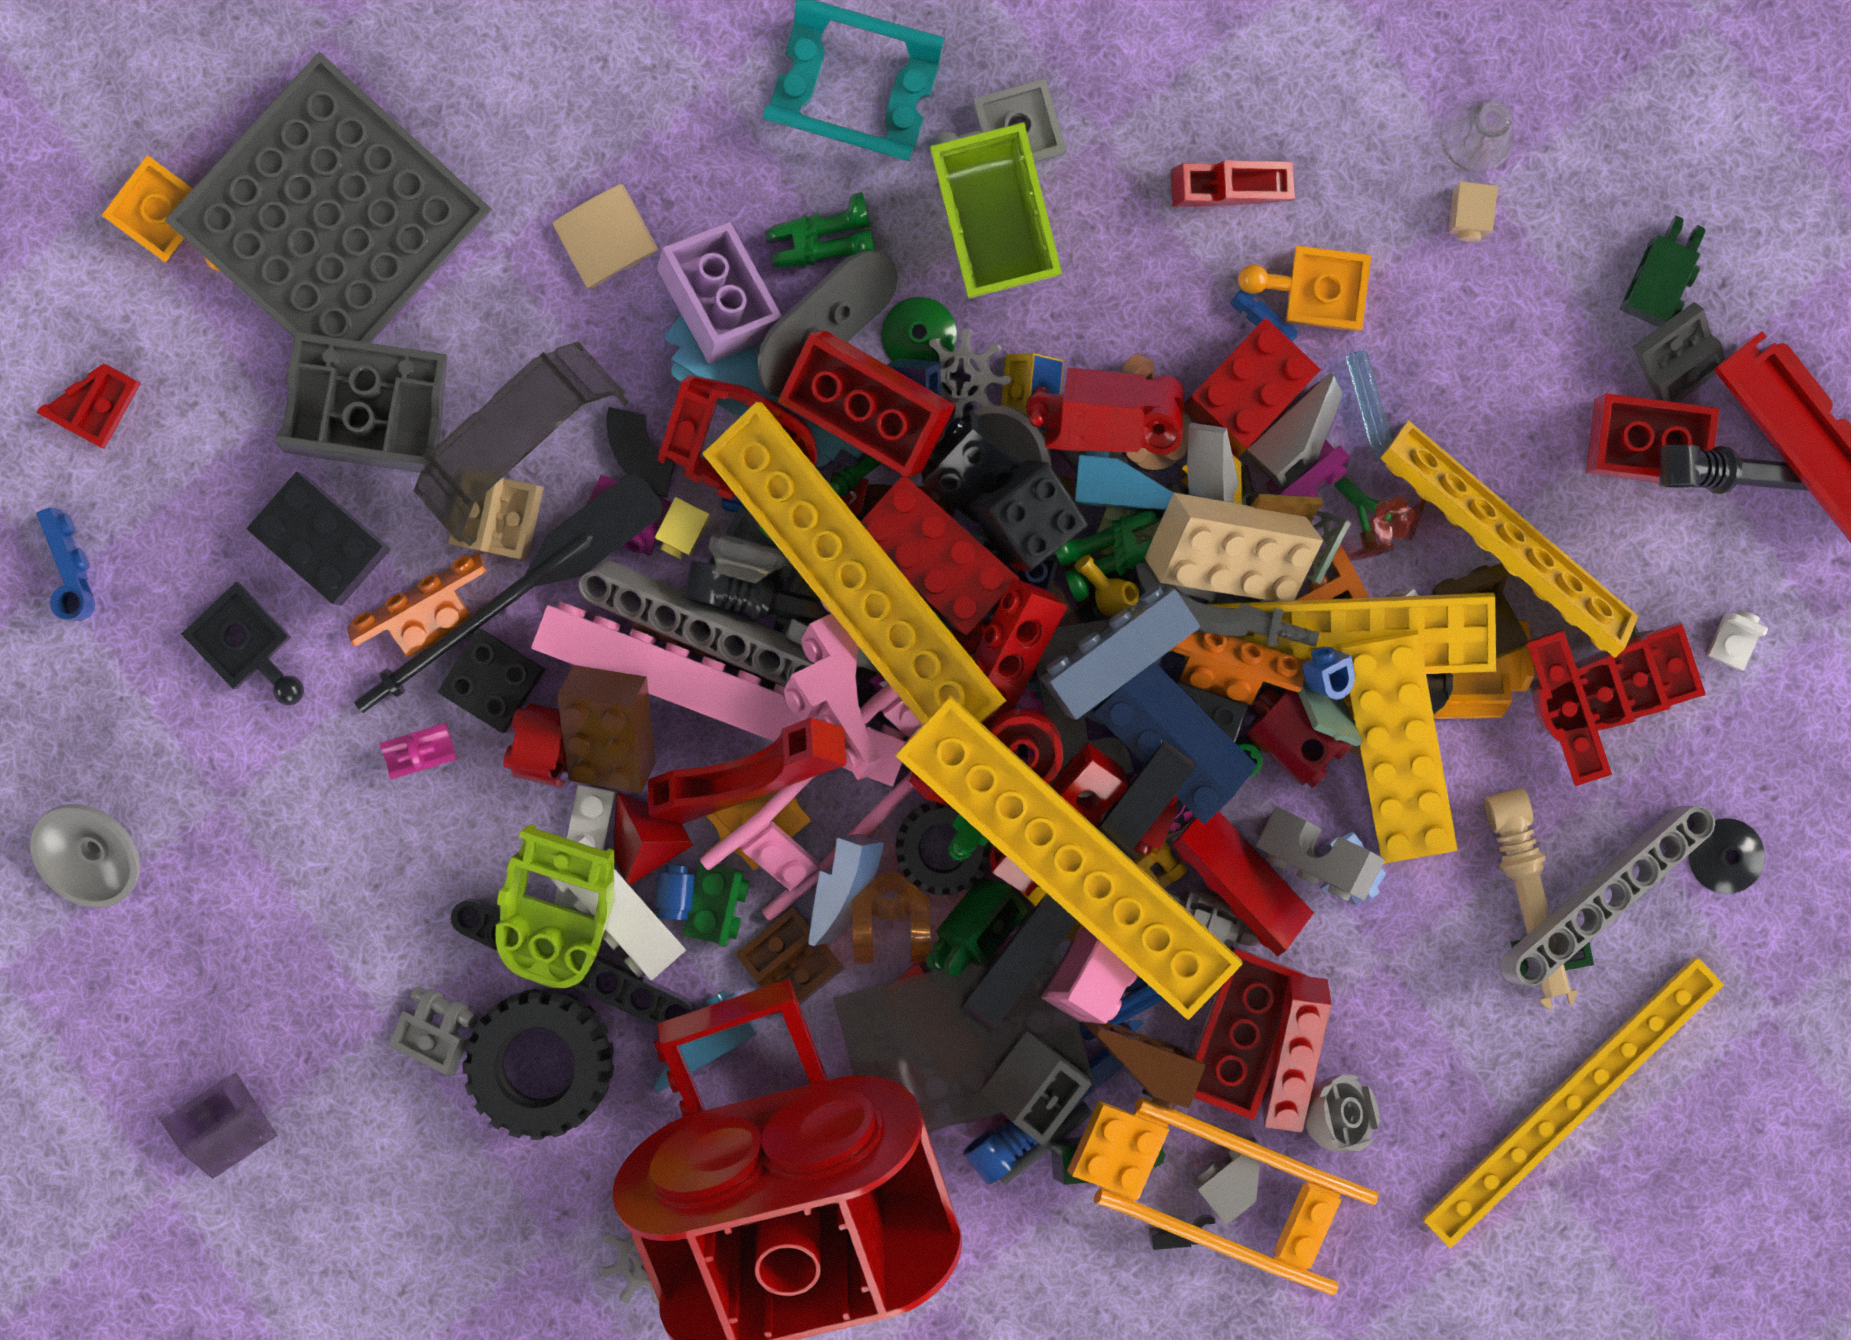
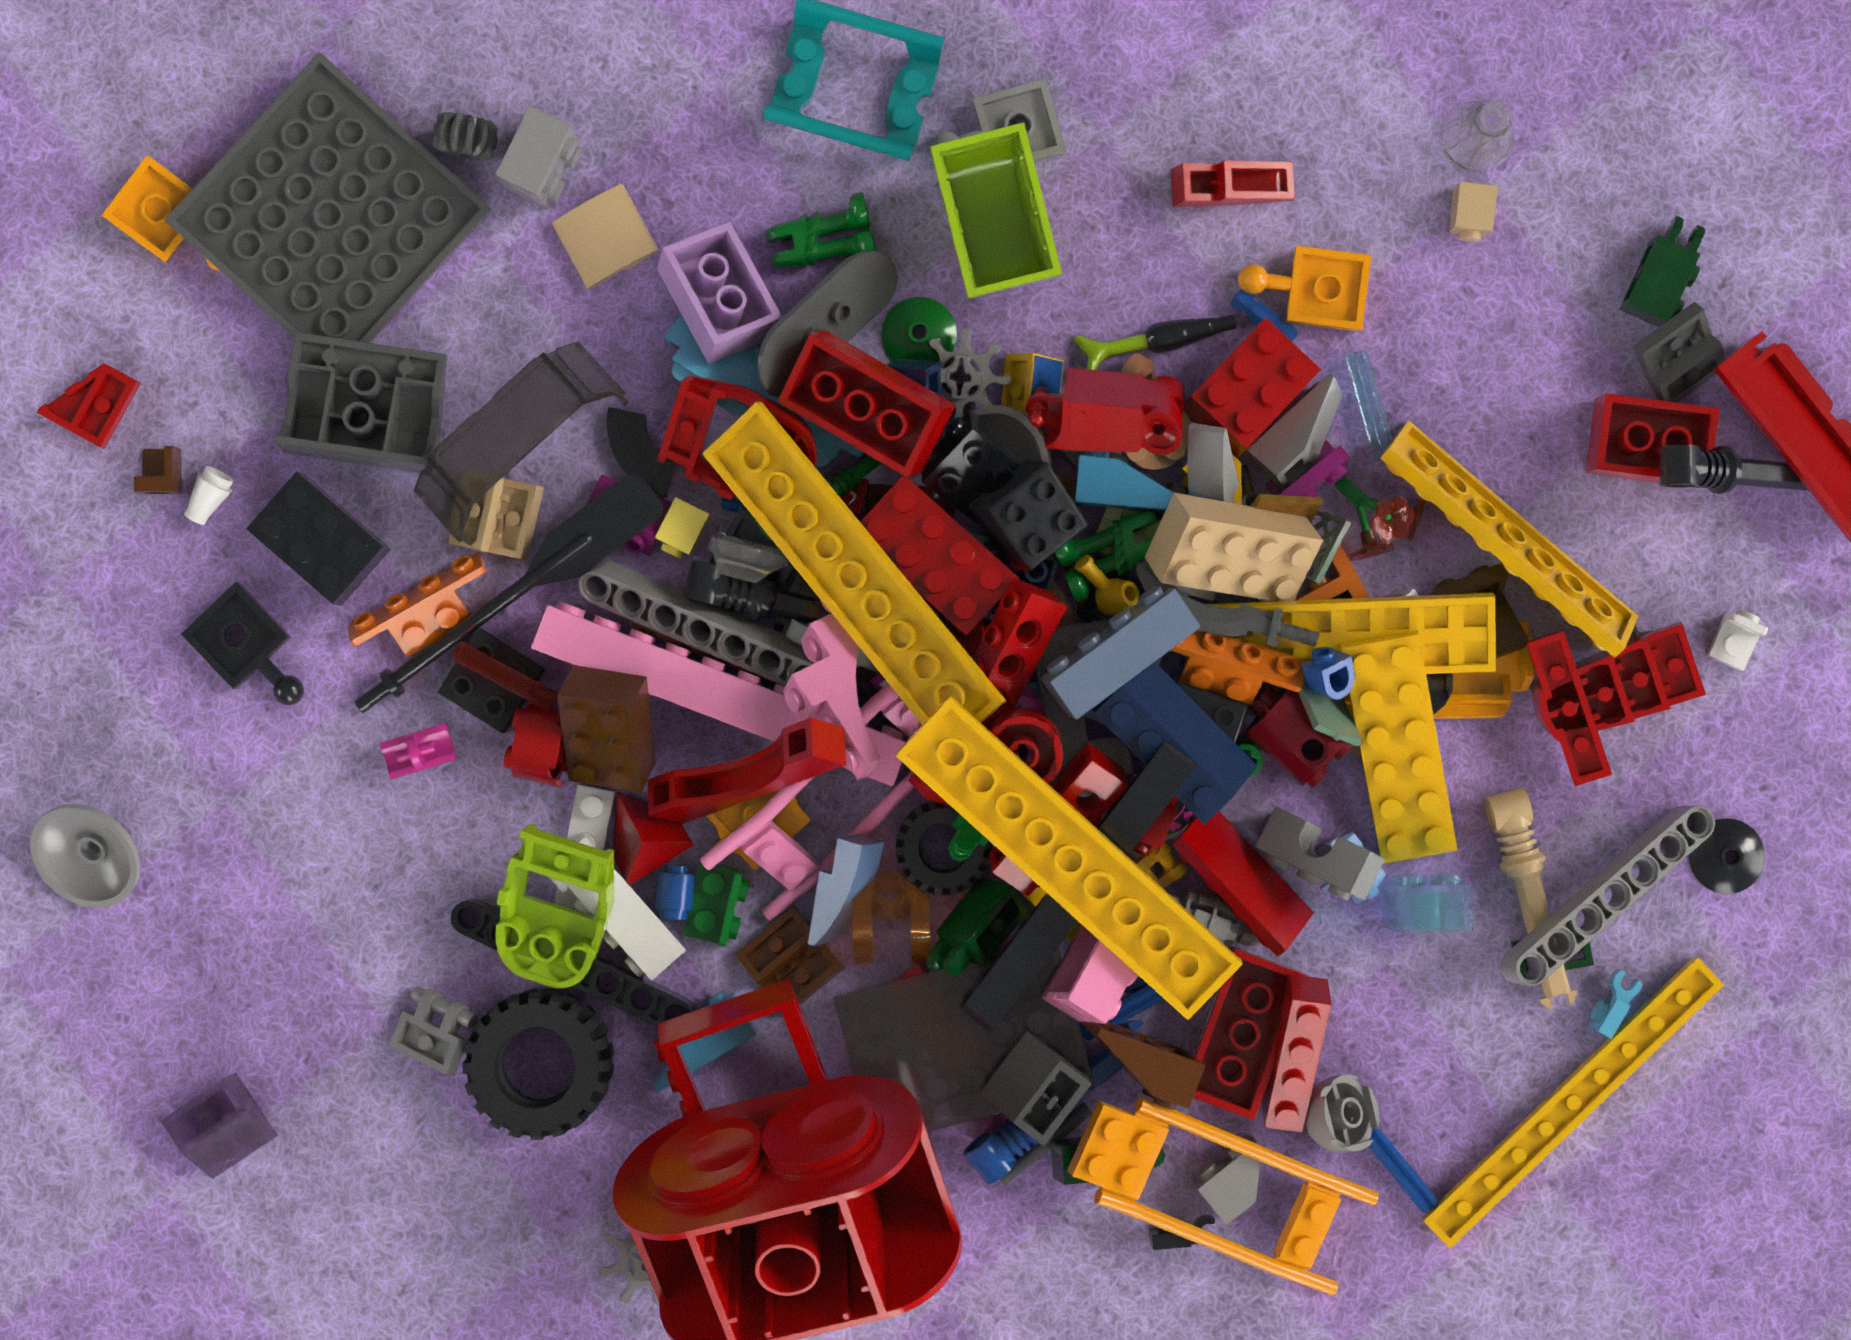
(70, 563): blue plate -> none
(160, 472): none -> reddish brown panel
(208, 493): none -> white cone
(465, 136): none -> dark grey gear
(504, 676): none -> clear red axle
(539, 158): none -> light grey brick
(1157, 338): none -> black piece
(1402, 1172): none -> blue axle
(1427, 906): none -> clear light blue brick
(1609, 1014): none -> medium azure plate

